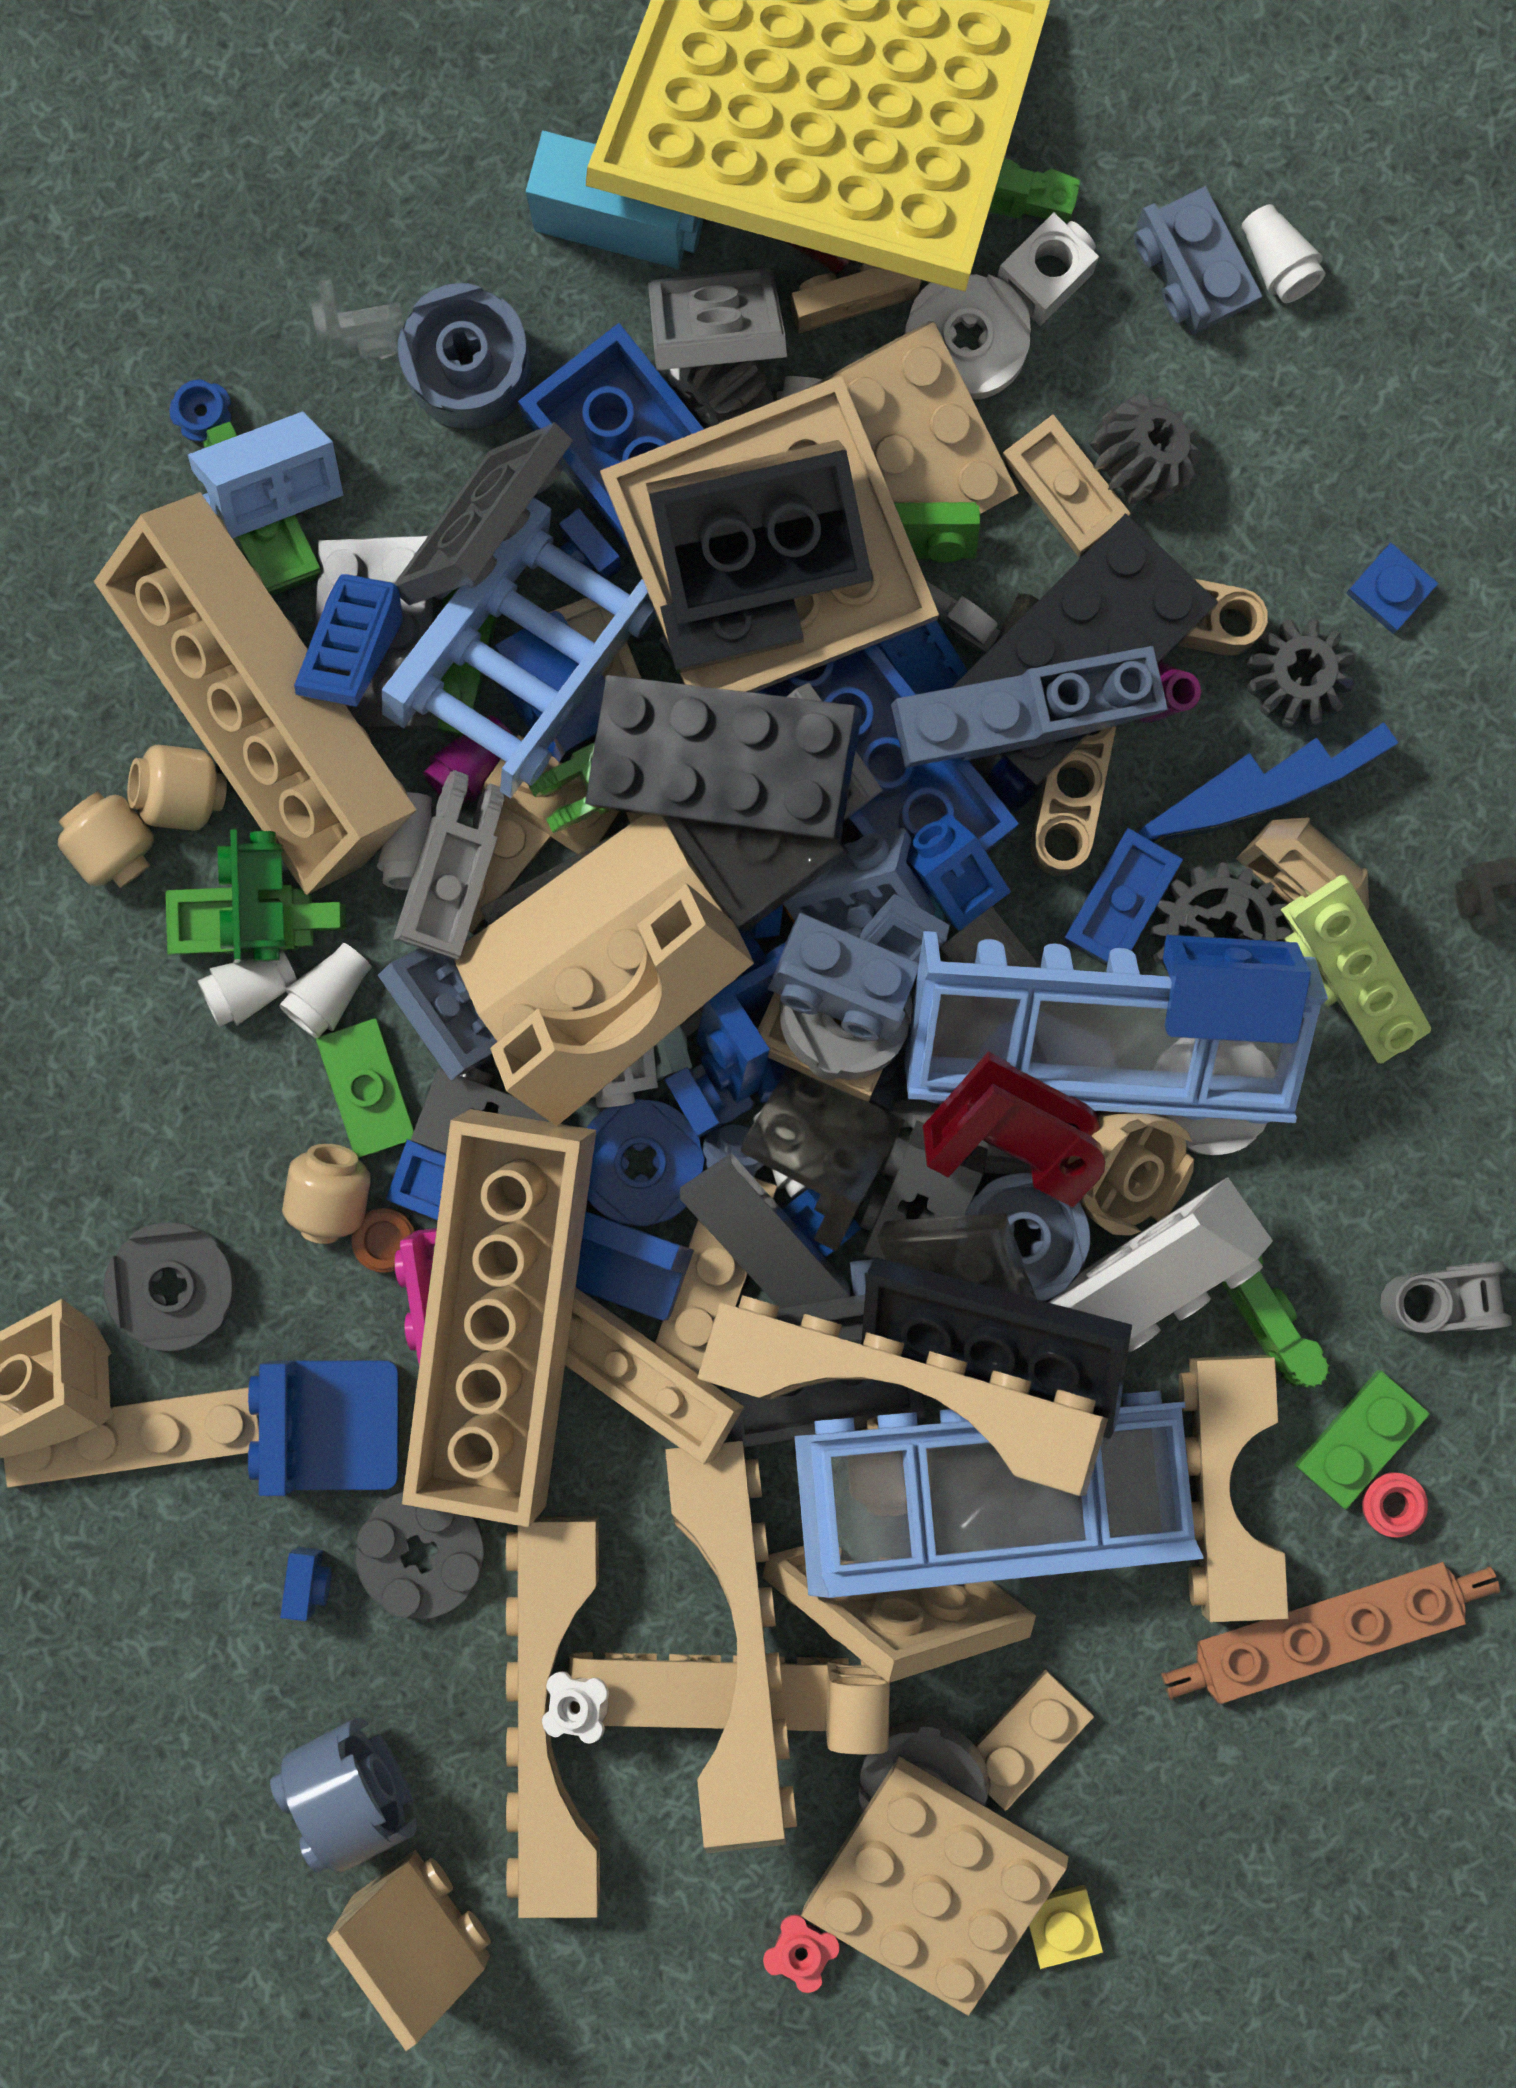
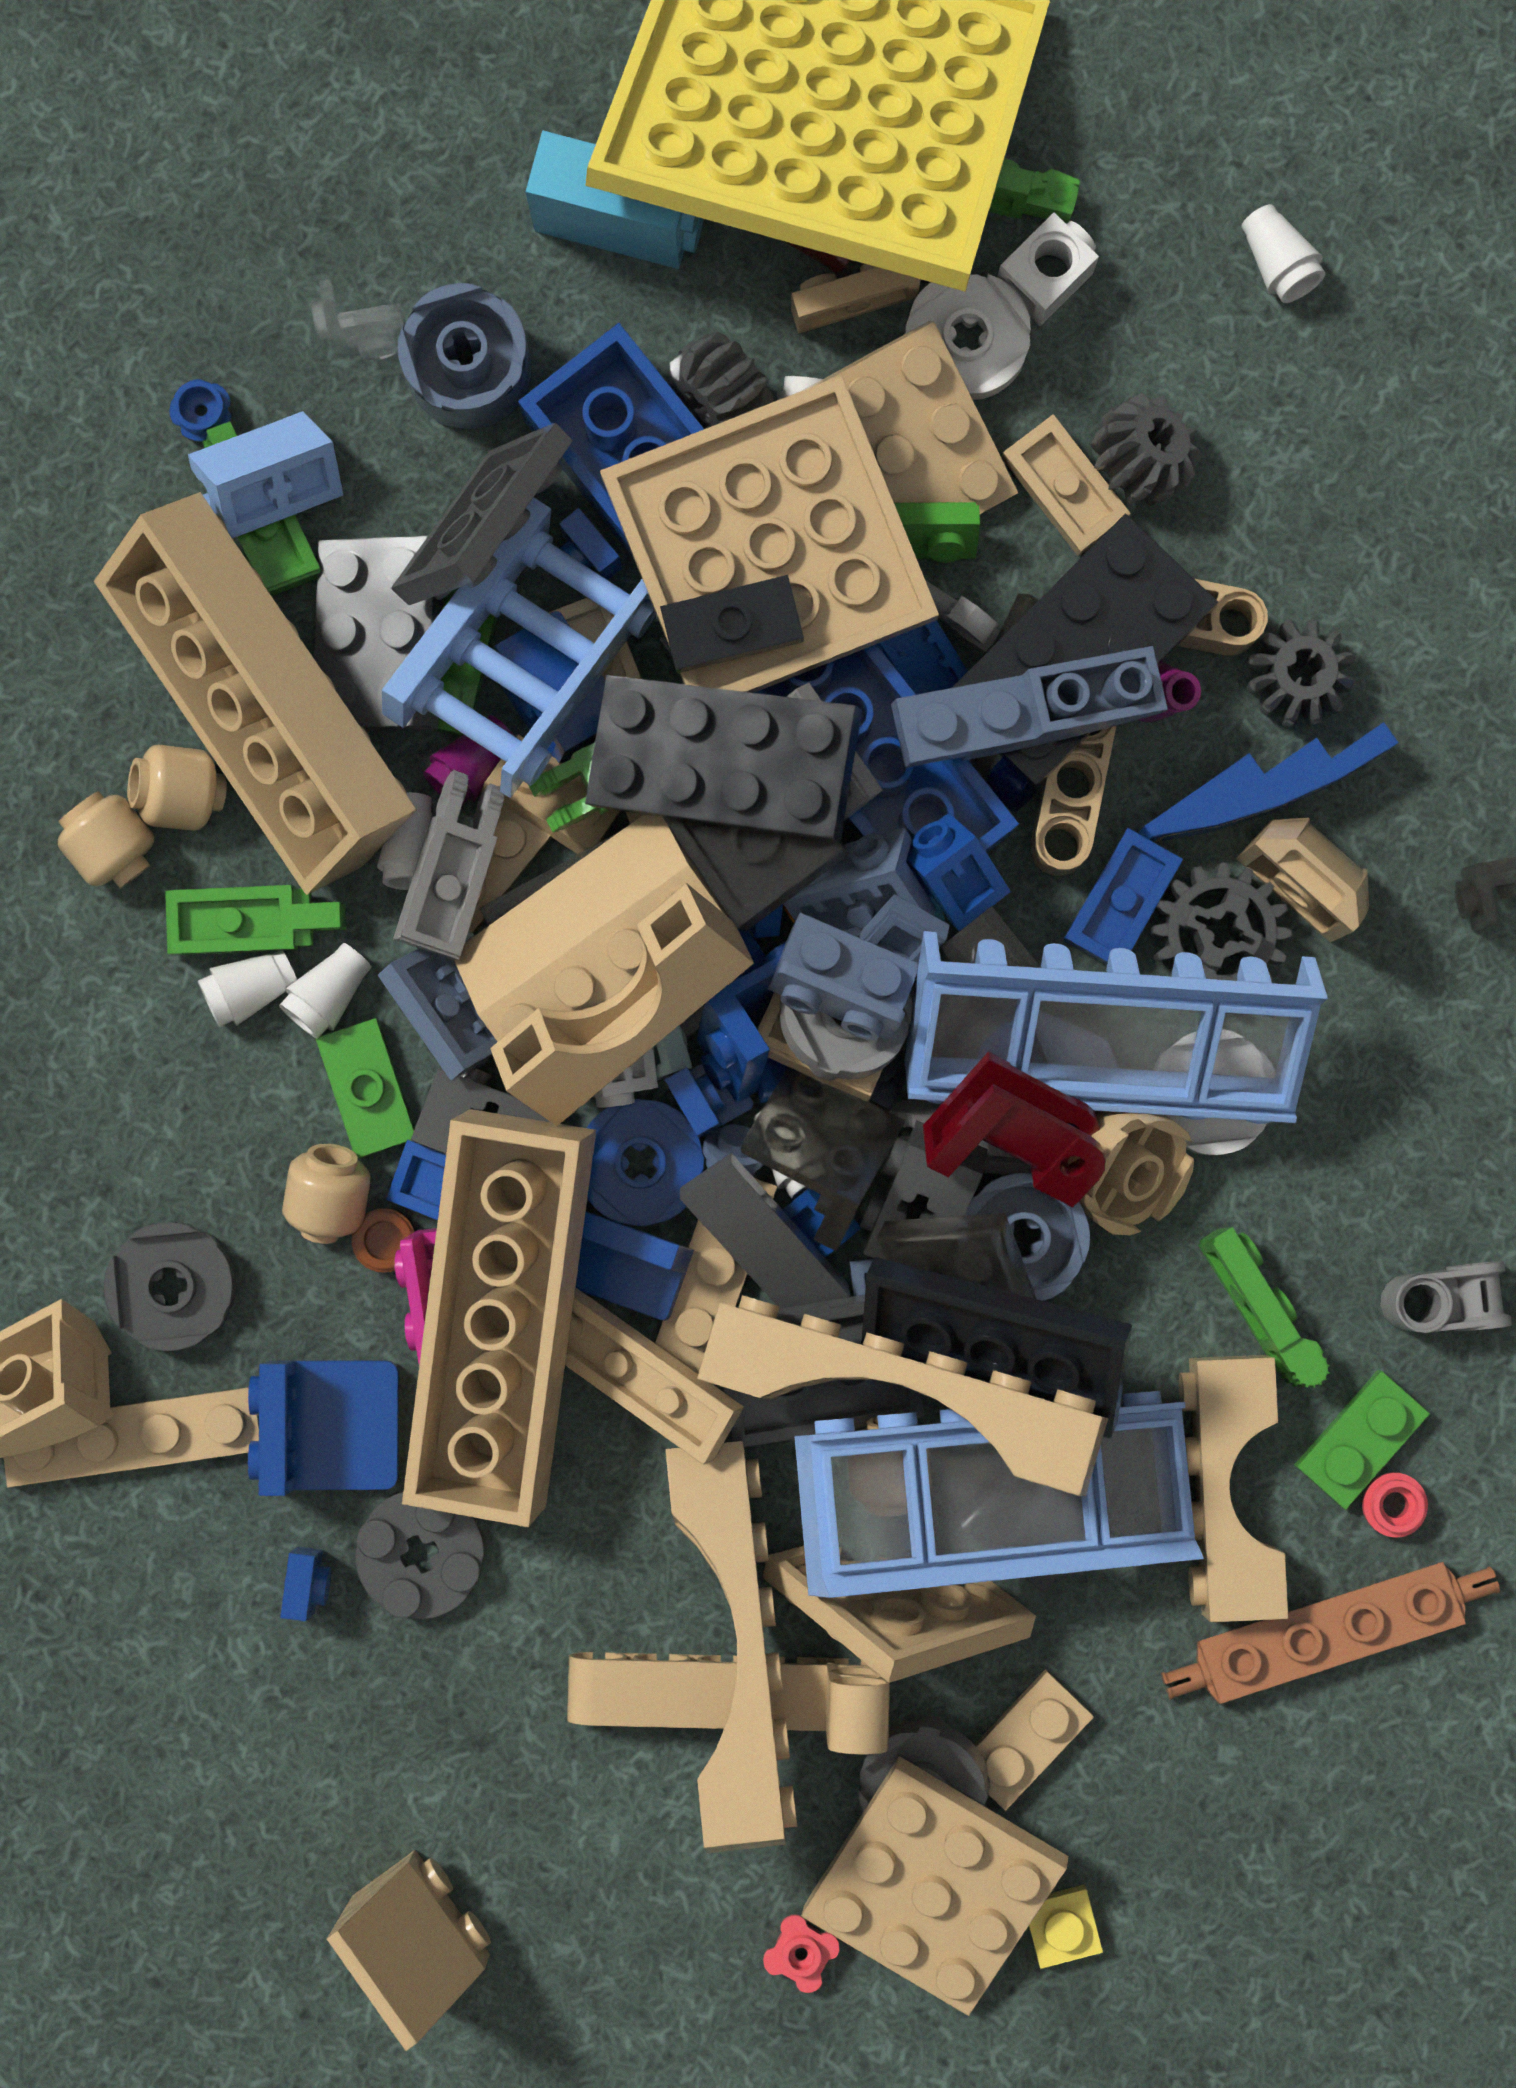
(250, 870): green hinge -> none
(344, 1797): sand blue brick -> none
(355, 604): blue slope -> none
(556, 1847): tan arch -> none
(593, 1703): white plate -> none
(716, 319): light grey tile -> none
(760, 531): black slope -> none
(1173, 1264): white slope -> none
(1197, 261): sand blue bracket -> none
(1235, 989): blue panel -> none
(1357, 967): yellowish green bracket -> none
(1392, 588): blue plate -> none

